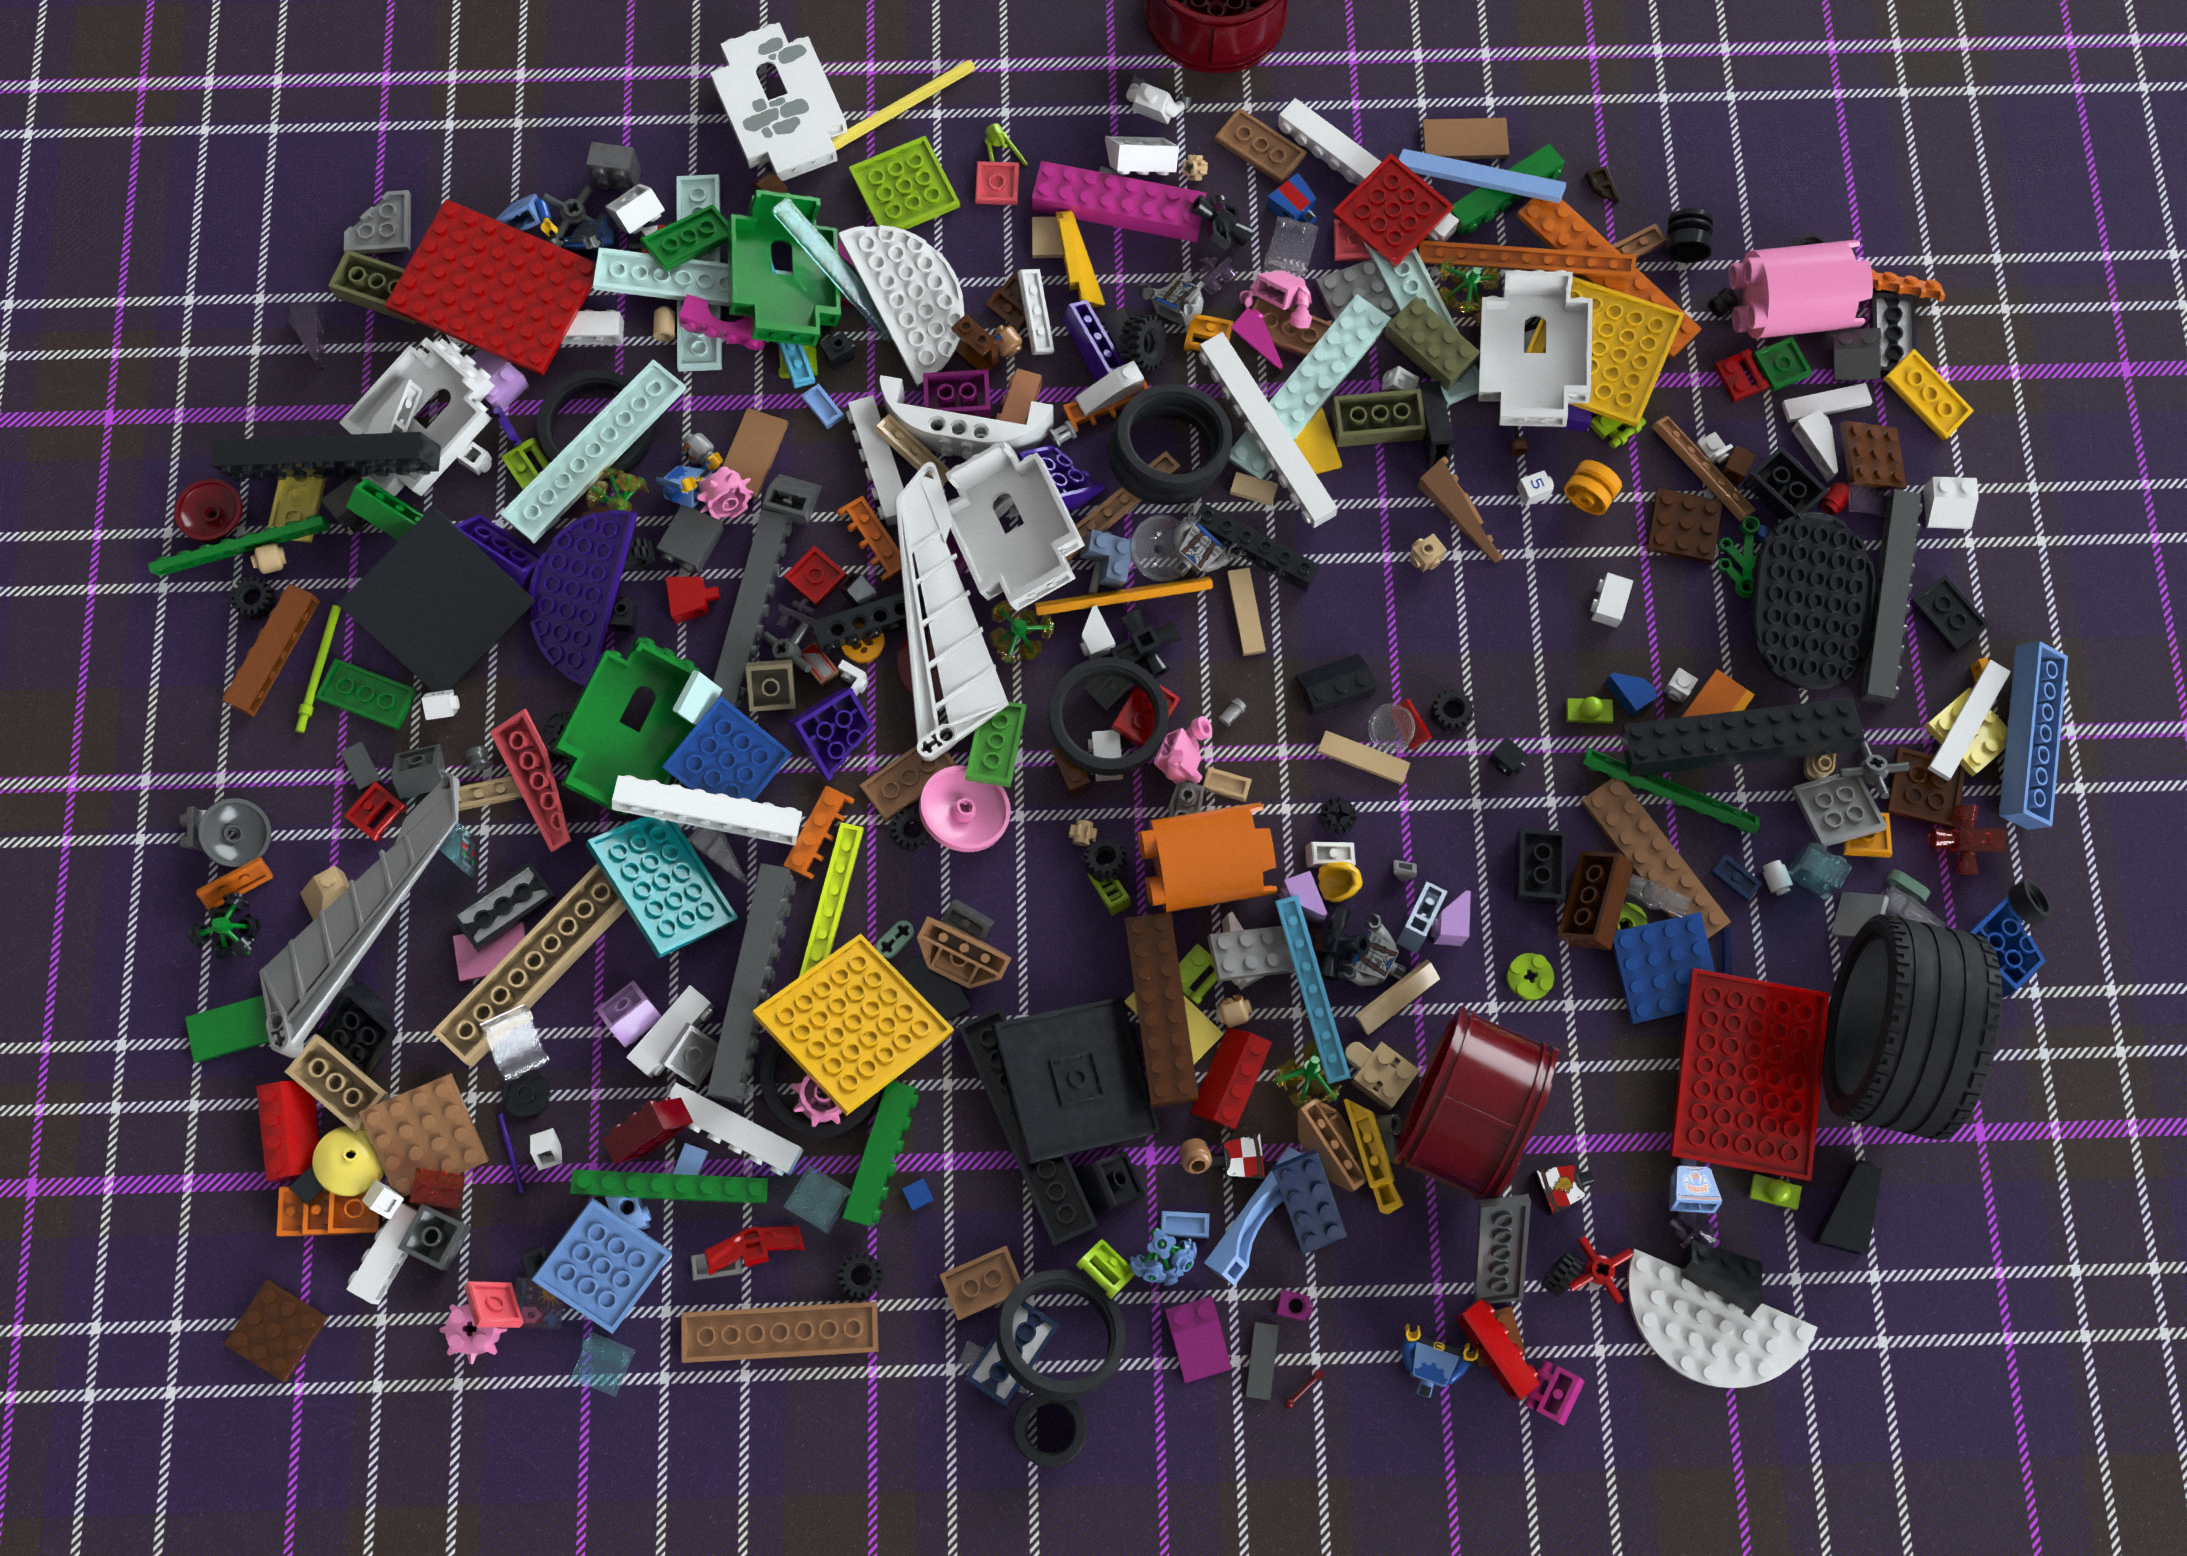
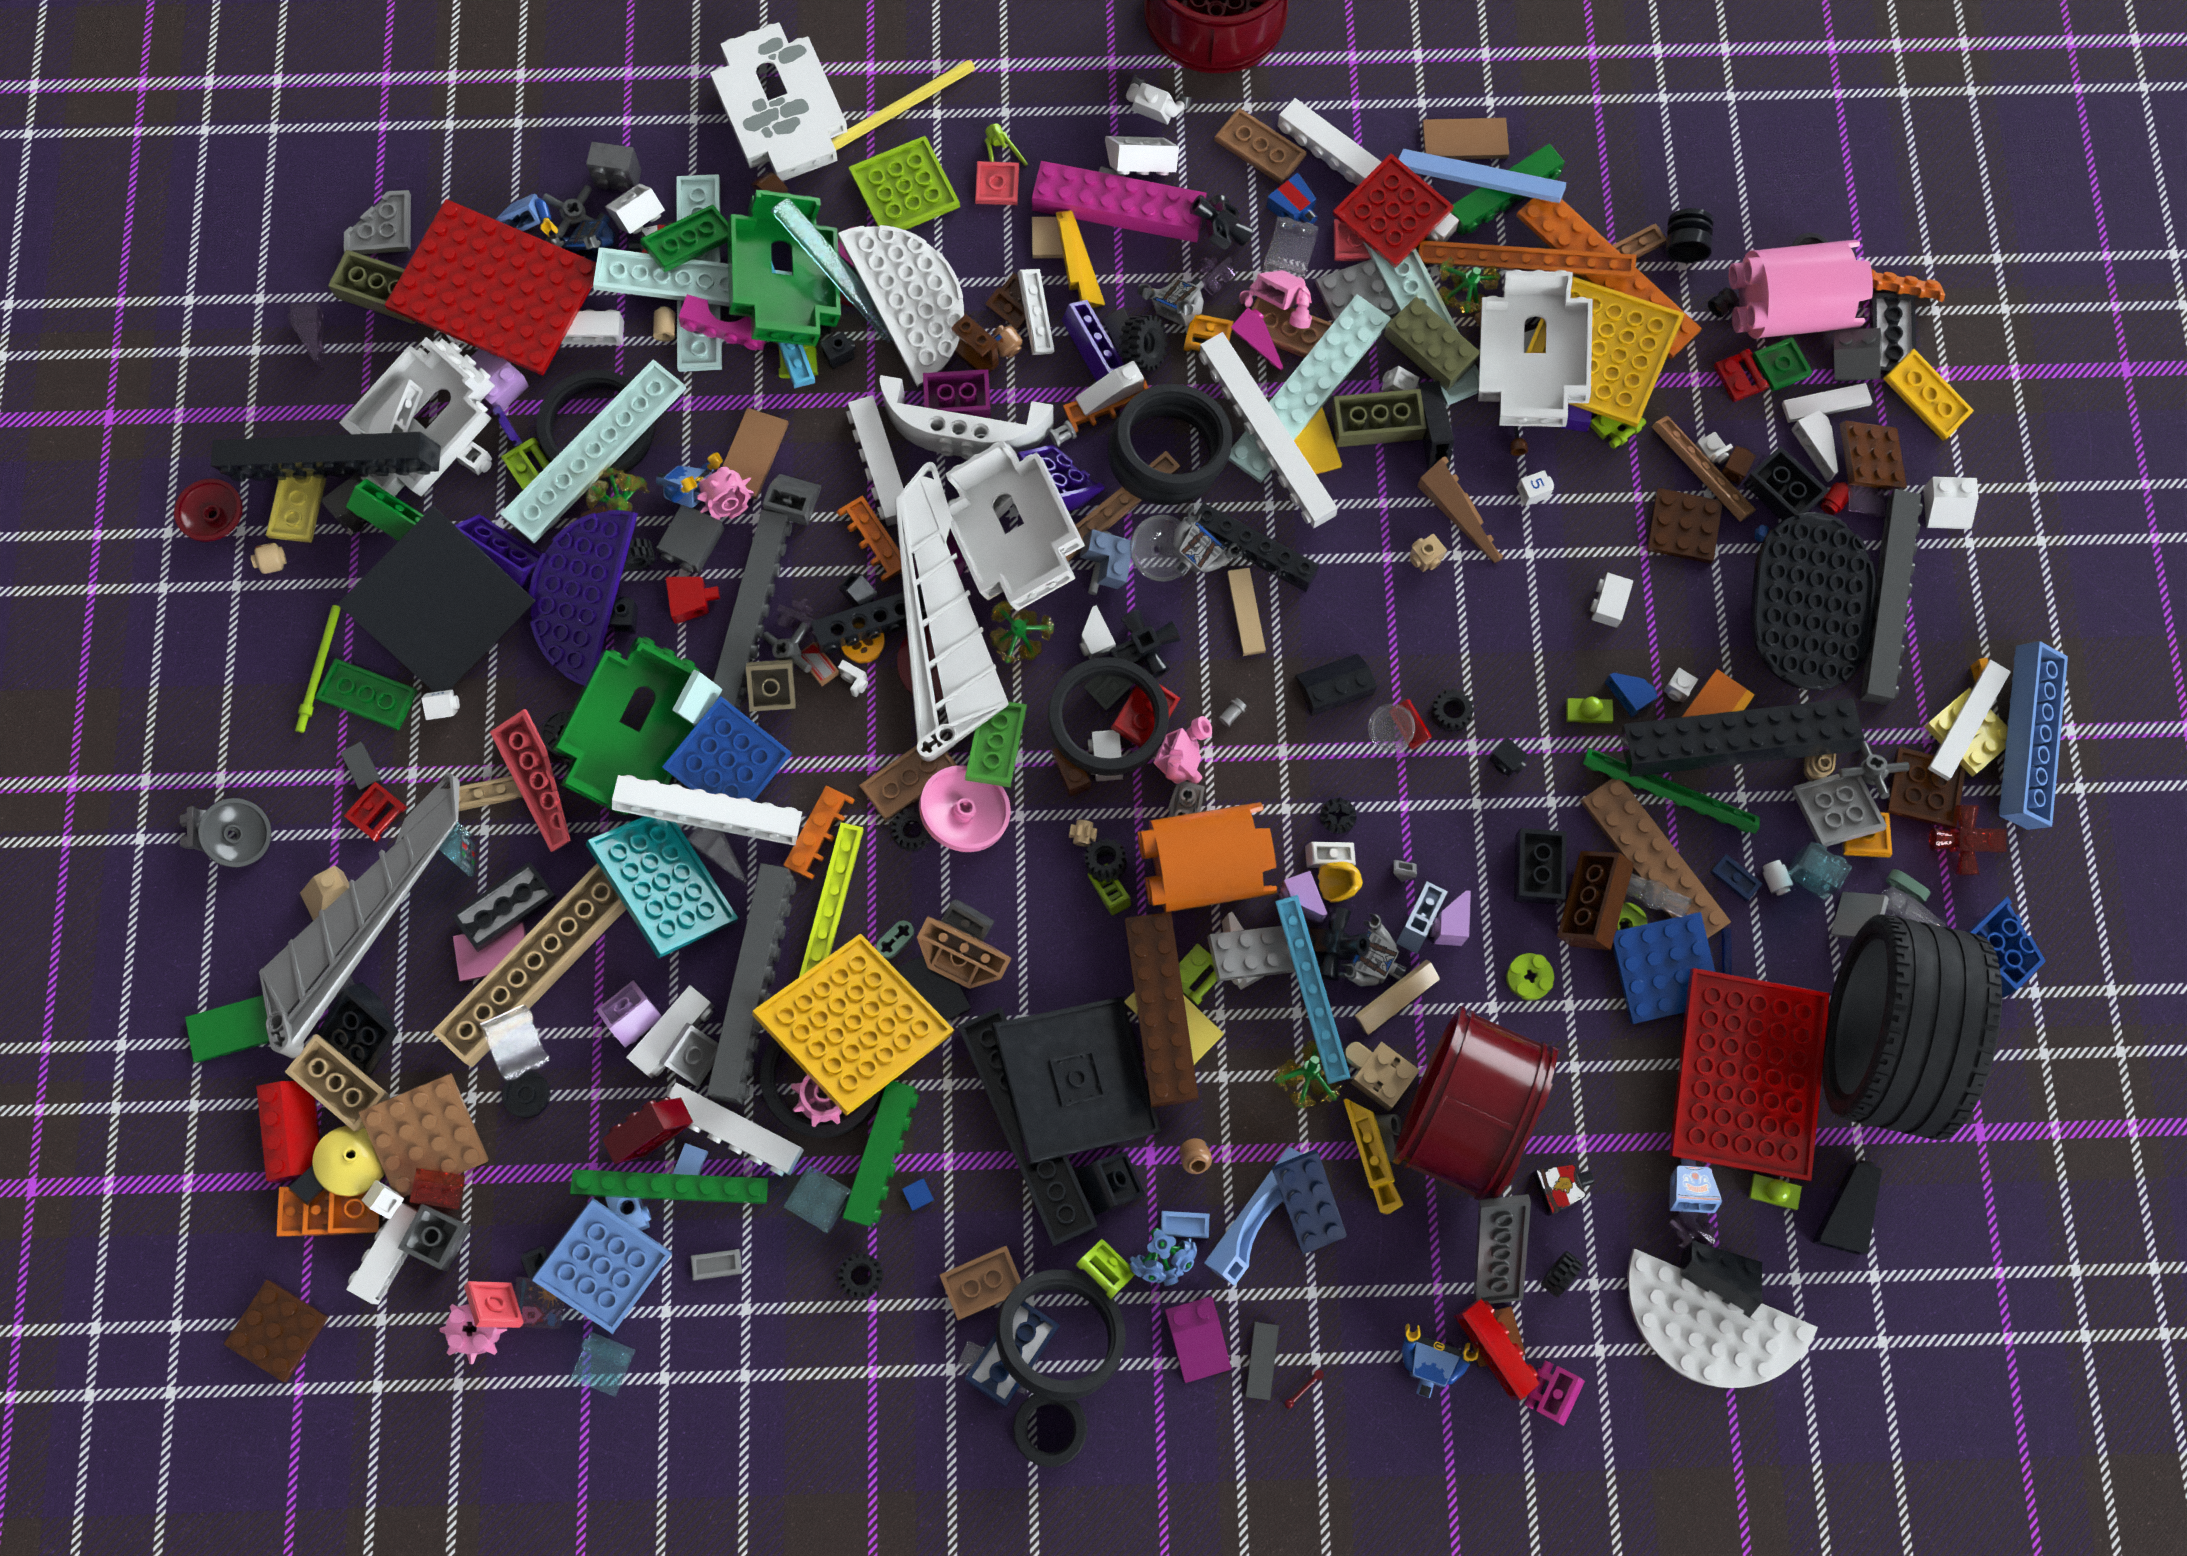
(220, 923): black plant -> none
(231, 547): green plate -> none
(238, 880): orange plate -> none
(247, 587): black tyre -> none
(270, 650): dark orange brick -> none
(418, 770): dark grey slope -> none
(478, 758): dark grey wheel -> none
(510, 1154): dark purple axle -> none
(545, 1149): white brick -> none
(697, 448): light grey head -> none
(753, 1246): red plate -> none
(779, 1332): medium nougat plate -> none
(815, 576): red plate -> none
(822, 406): light blue tile -> none
(831, 730): dark purple wedge -> none
(909, 447): tan plate -> none
(1023, 389): nougat brick -> none
(1123, 595): light orange tile -> none
(1194, 167): tan gear -> none
(1226, 784): tan tile -> none
(1231, 1078): red slope -> none
(1234, 1010): tan head -> none
(1241, 1158): torso -> none
(1253, 488): tan tile -> none
(1283, 1305): magenta brick -> none
(1327, 1132): medium nougat wedge -> none
(1363, 757): tan tile -> none
(1593, 487): light orange wheel -> none
(1593, 1263): red bar -> none
(1602, 183): dark brown tile -> none
(1745, 561): green plant -> none
(1949, 613): black plate -> none
(2030, 902): black tyre -> none

